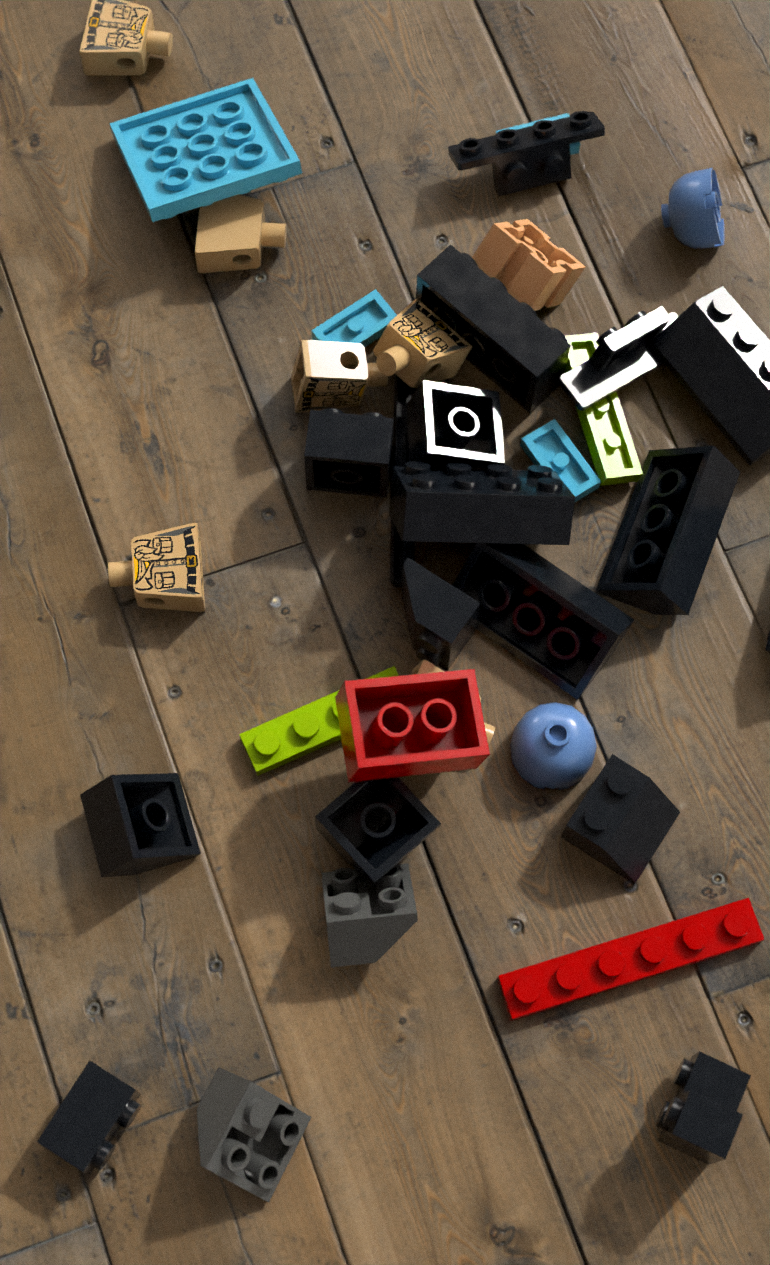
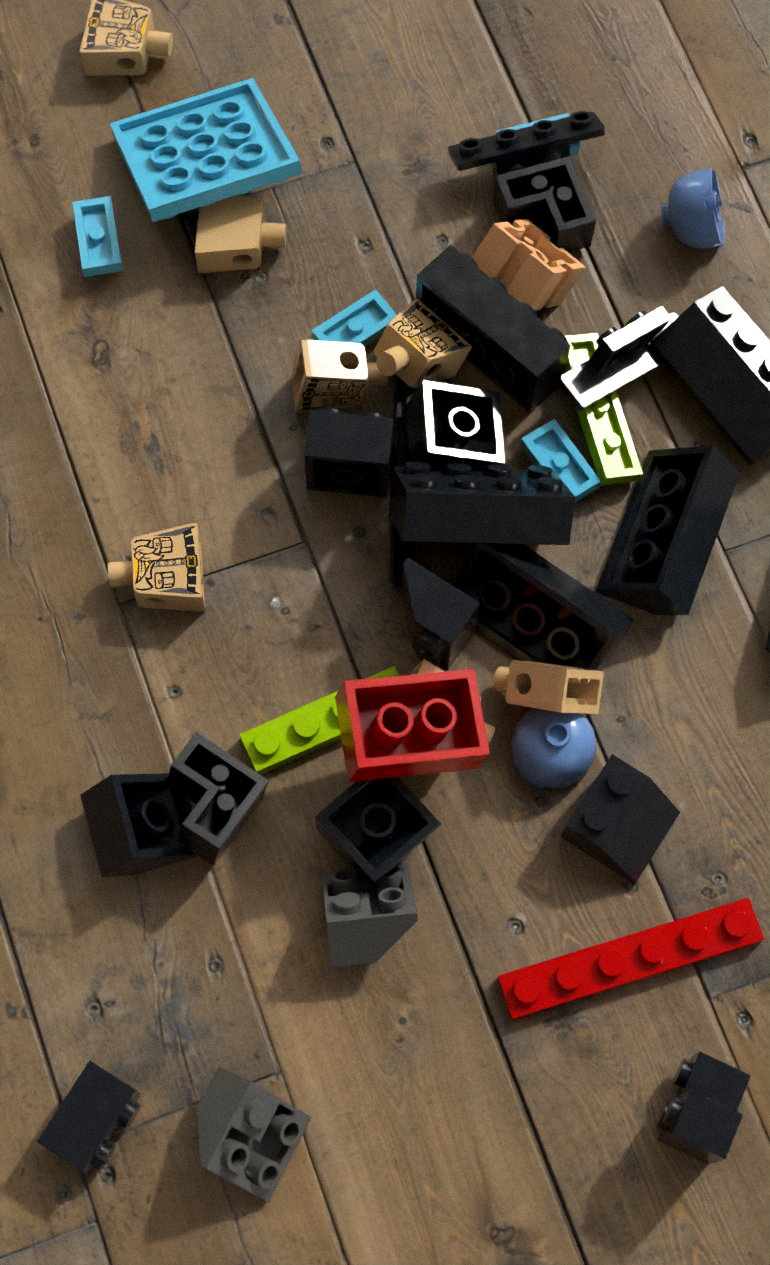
(97, 236): none -> medium azure plate
(223, 792): none -> black brick
(550, 197): none -> black brick
(550, 686): none -> tan torso

